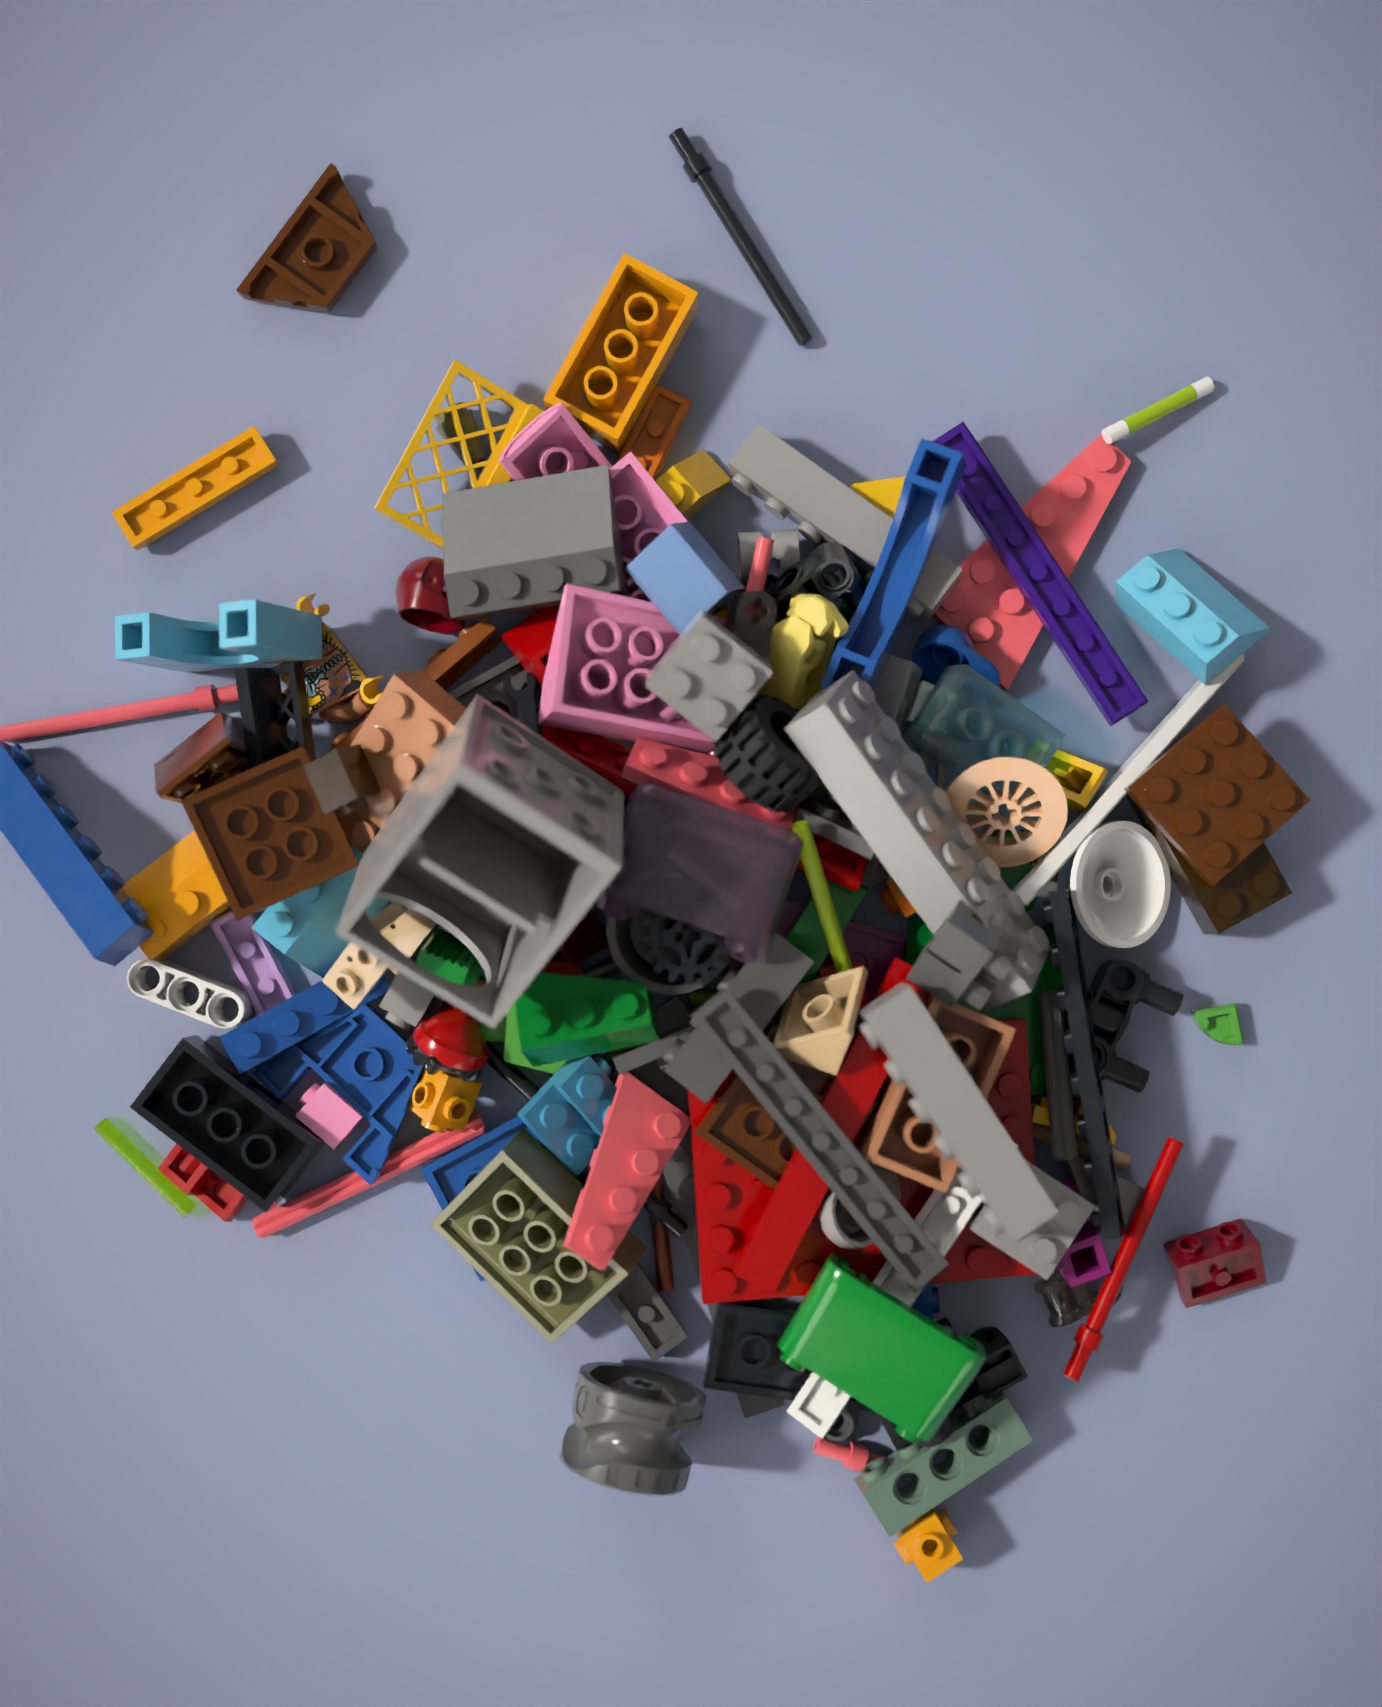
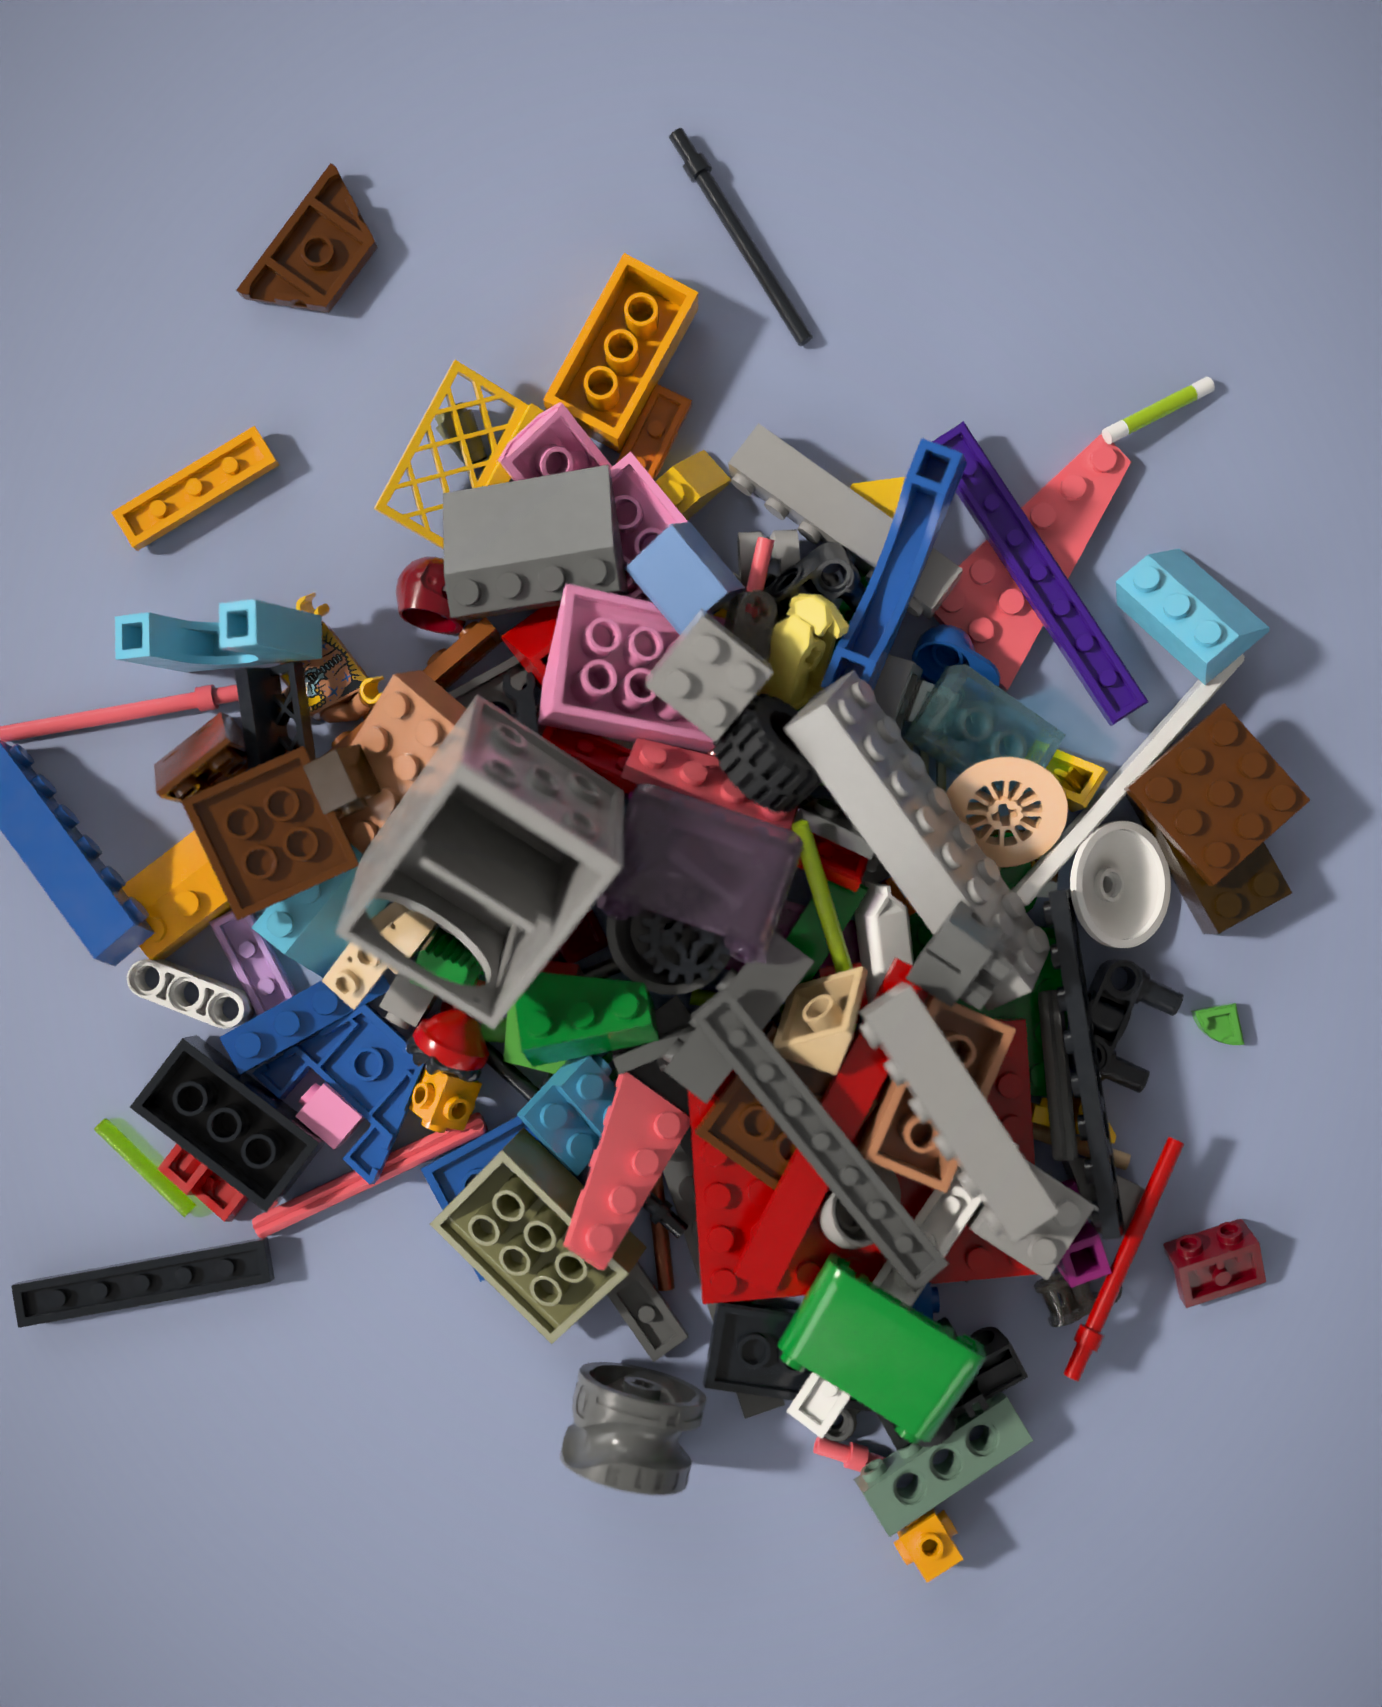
(142, 1282): none -> black plate
(881, 934): none -> white piece

